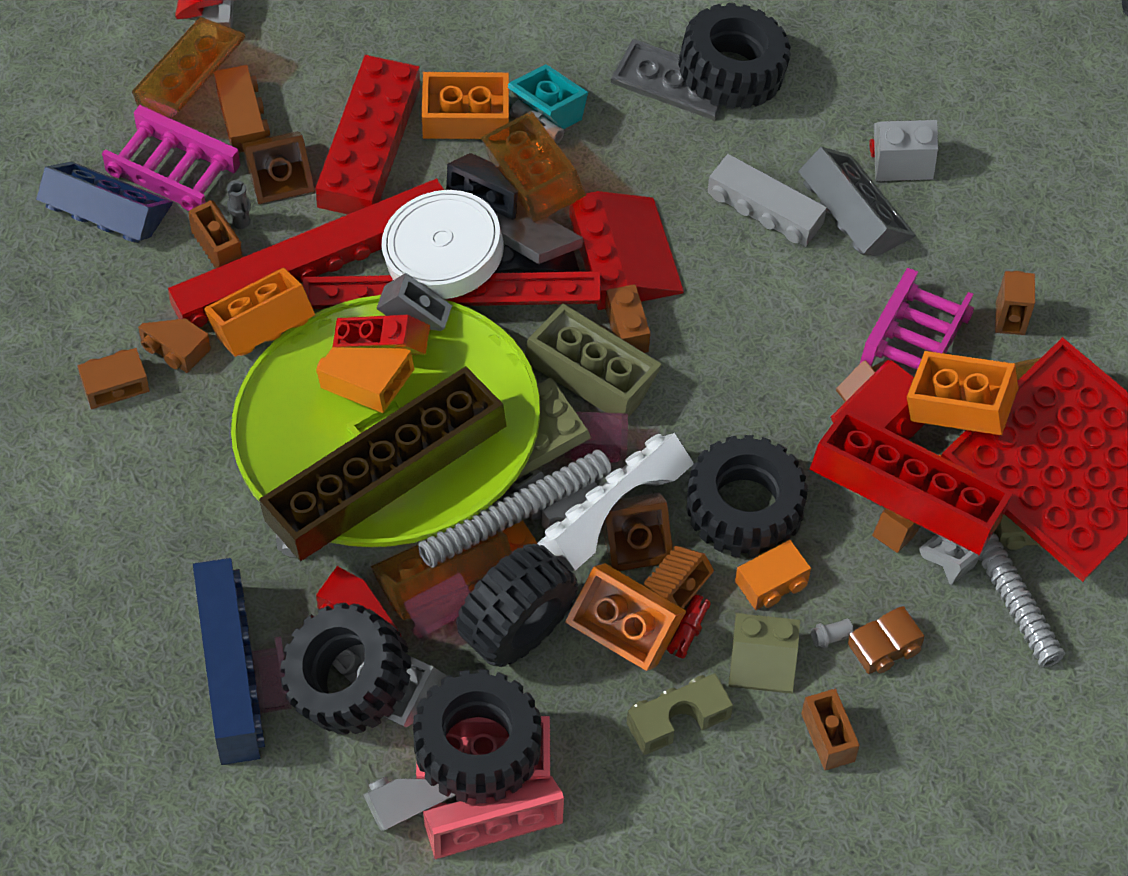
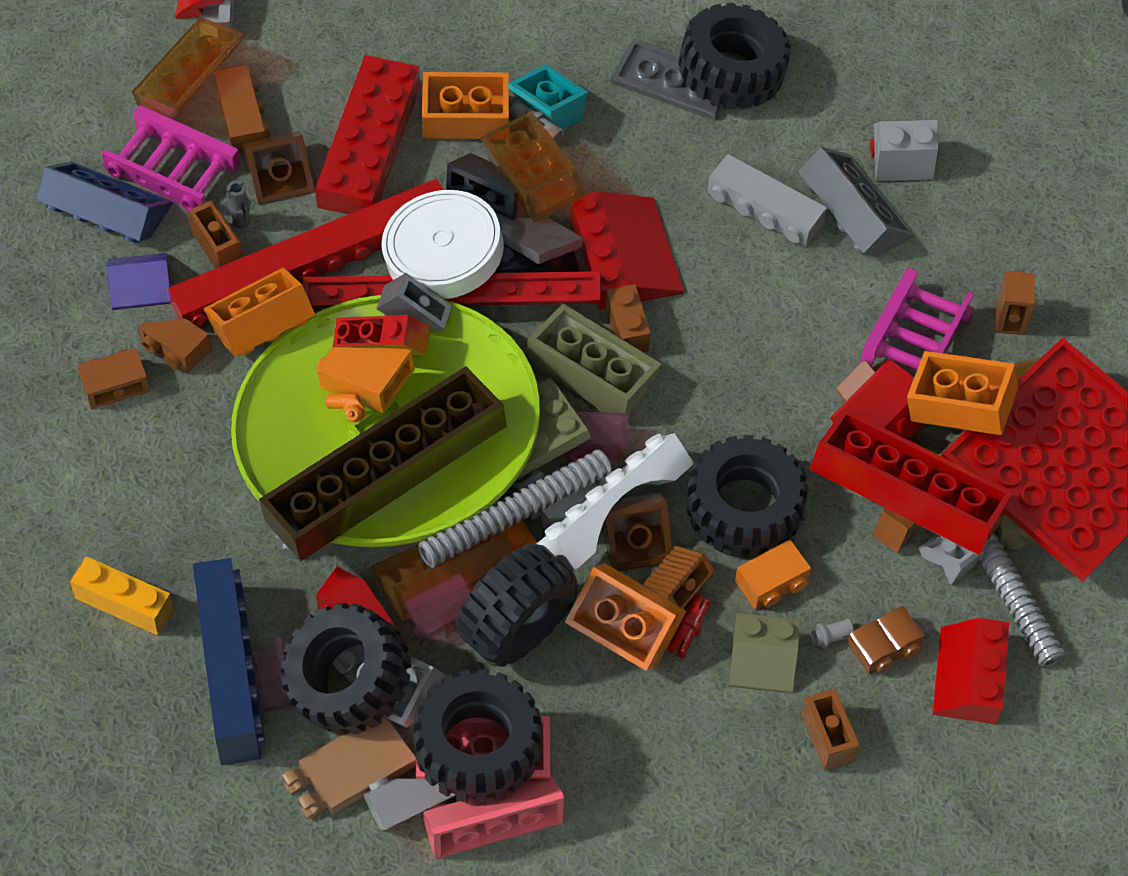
(122, 595): none -> light orange brick
(138, 281): none -> dark purple slope
(347, 767): none -> medium nougat tile
(349, 403): none -> orange arm
(701, 698): olive arch -> none
(971, 670): none -> red slope

